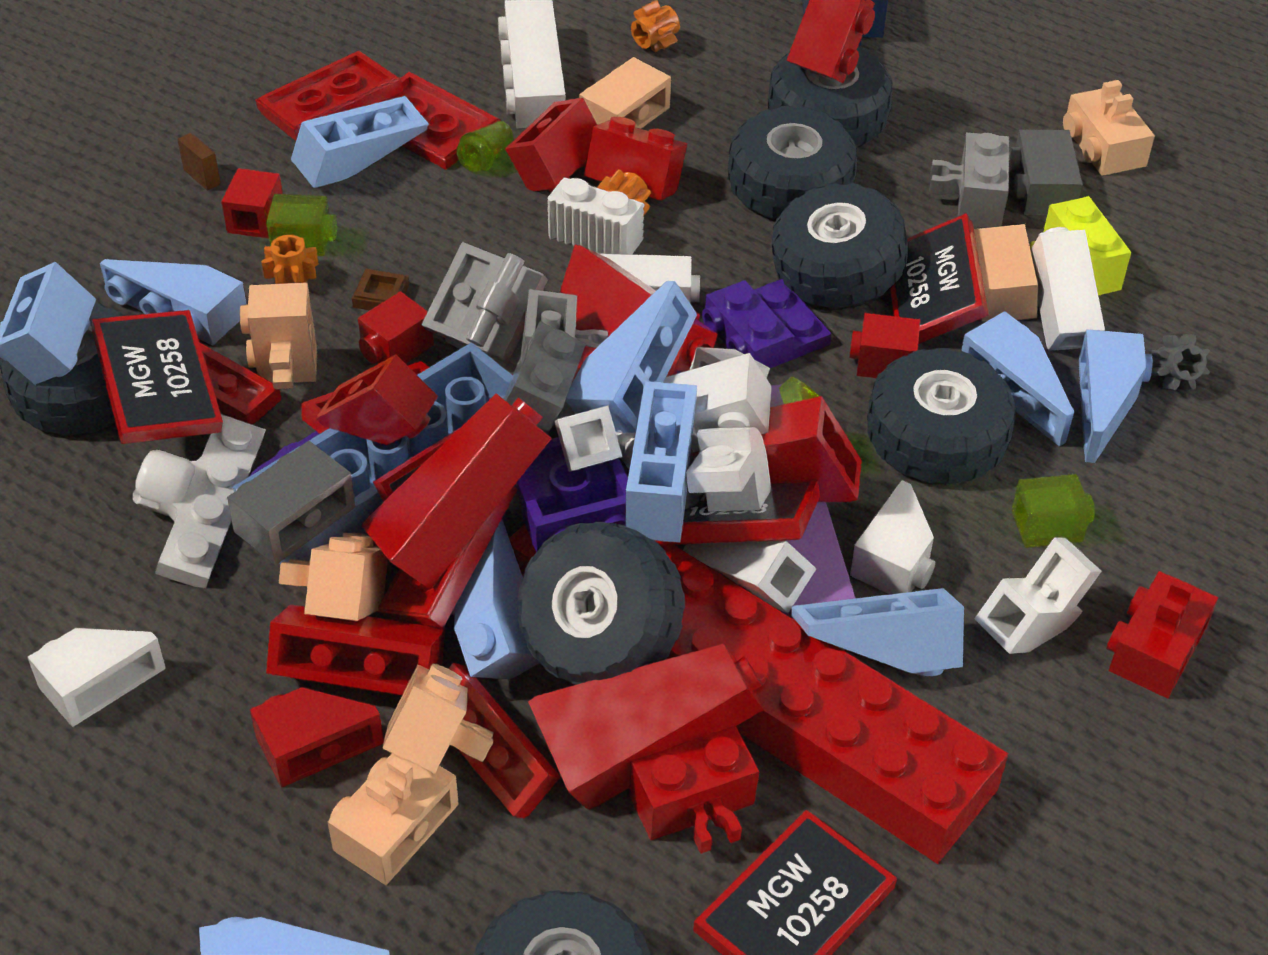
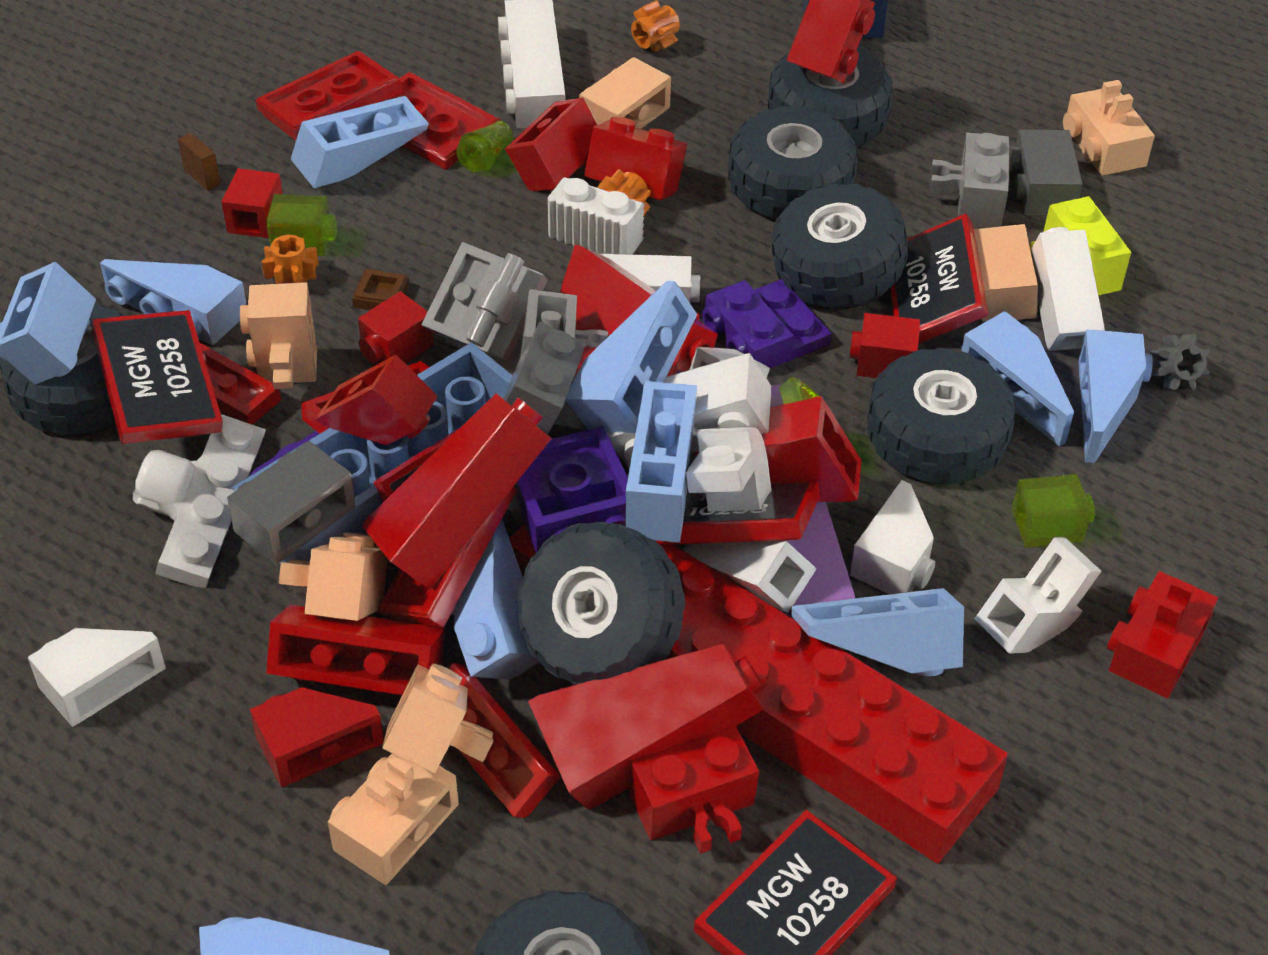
(588, 438): white plate -> none

